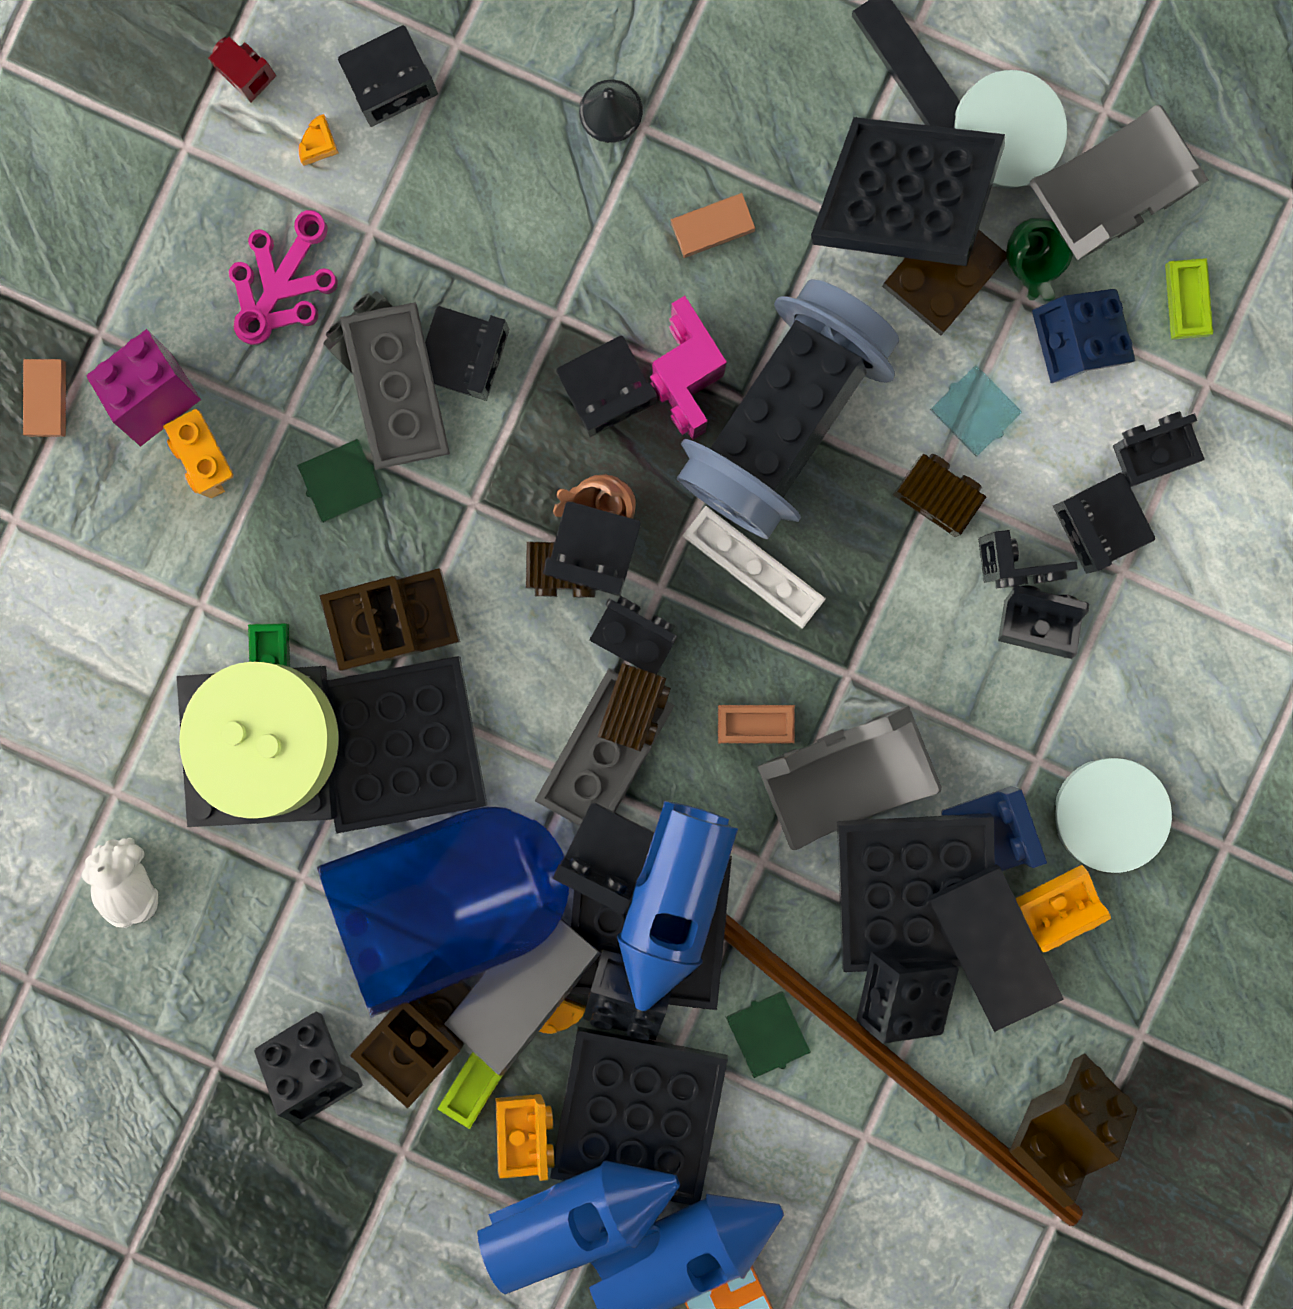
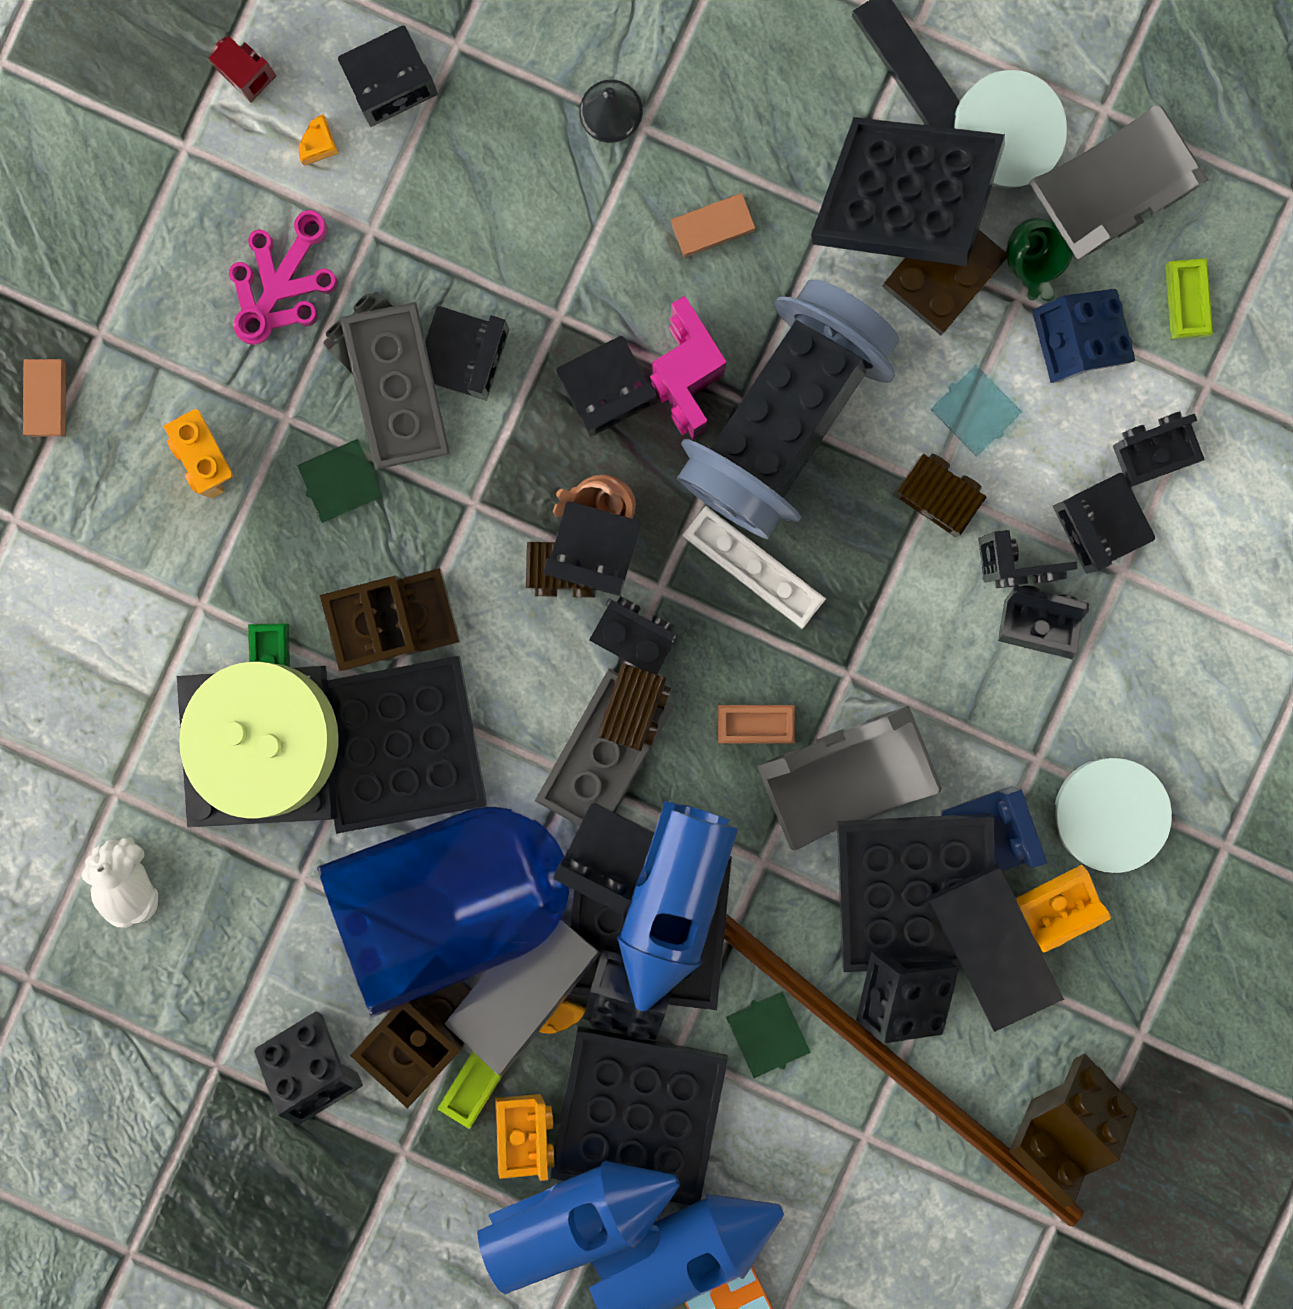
(143, 387): magenta brick -> none

